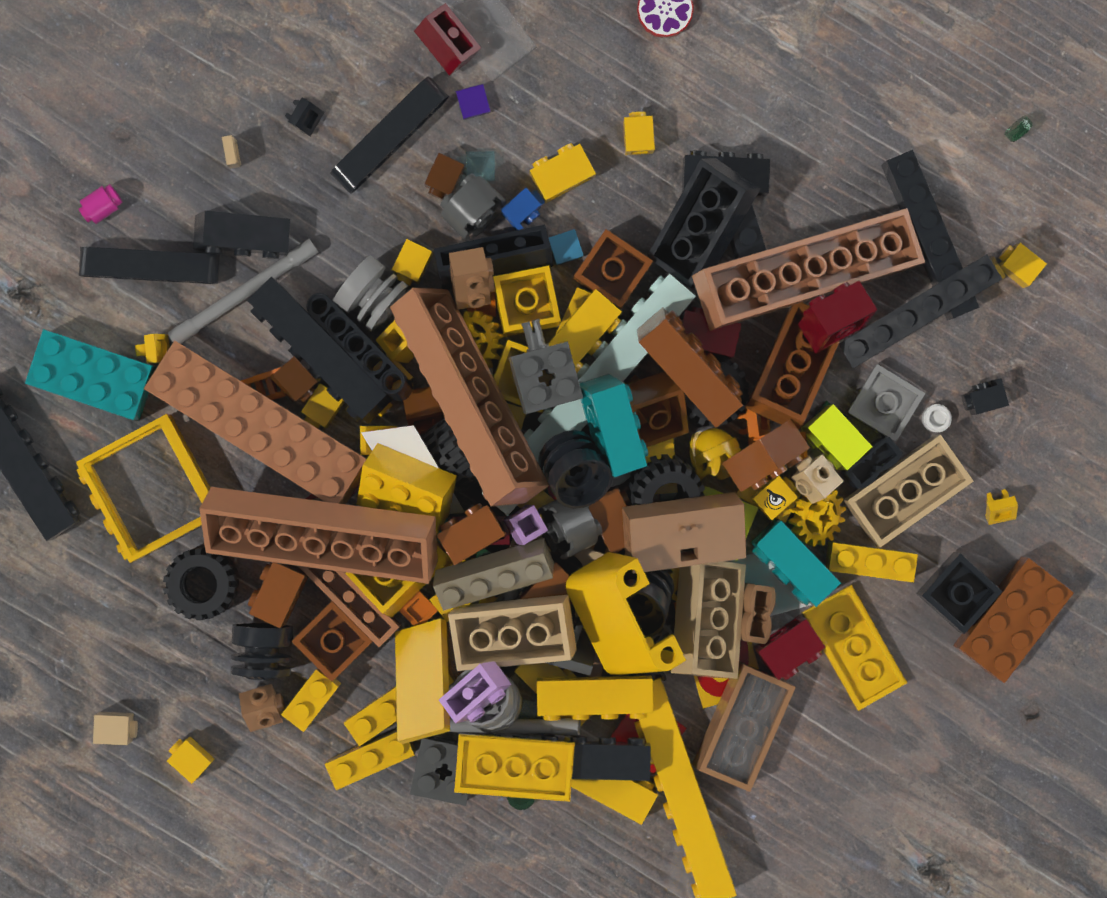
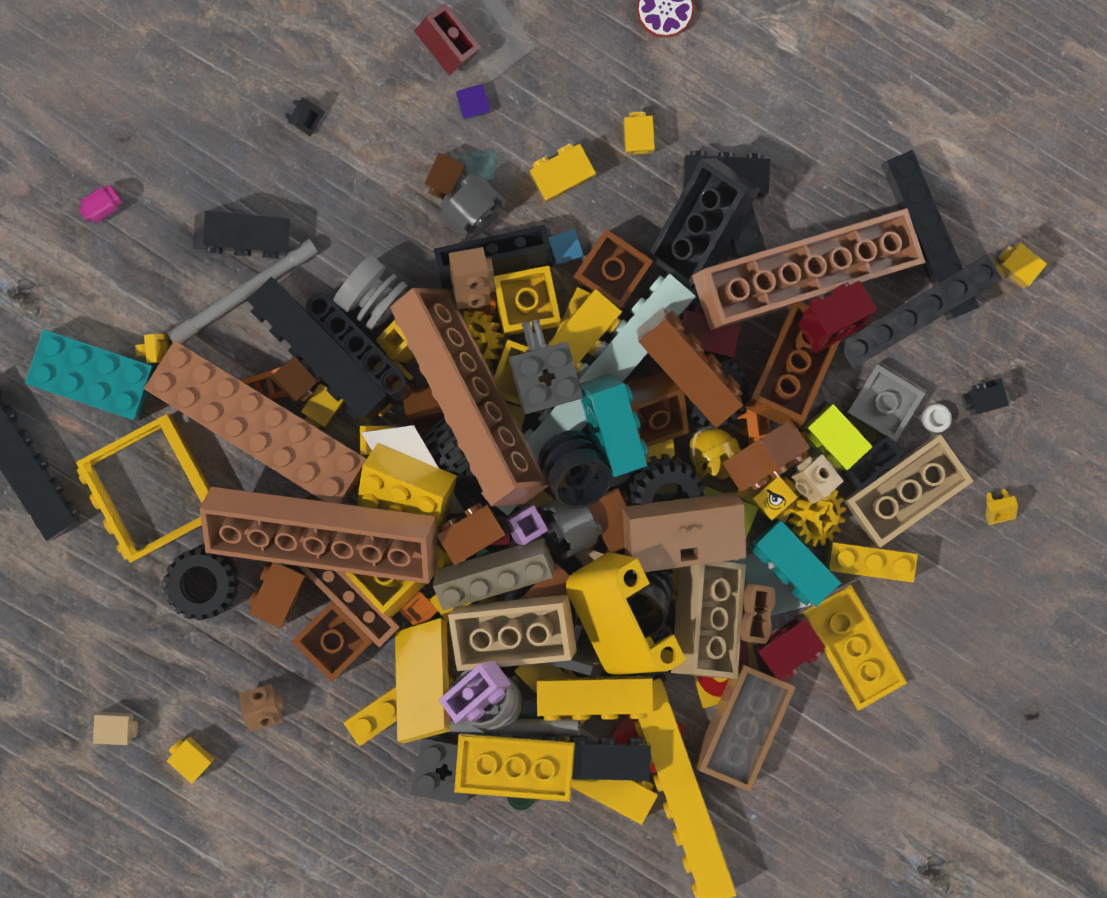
(149, 265): black beam -> none
(231, 152): tan tile -> none
(261, 650): black wheel -> none
(310, 700): yellow brick -> none
(368, 759): yellow brick -> none
(389, 134): black beam -> none
(412, 262): yellow brick -> none
(523, 208): blue brick -> none
(959, 592): black brick -> none
(1014, 619): dark orange brick -> none
(1018, 128): clear green tile -> none

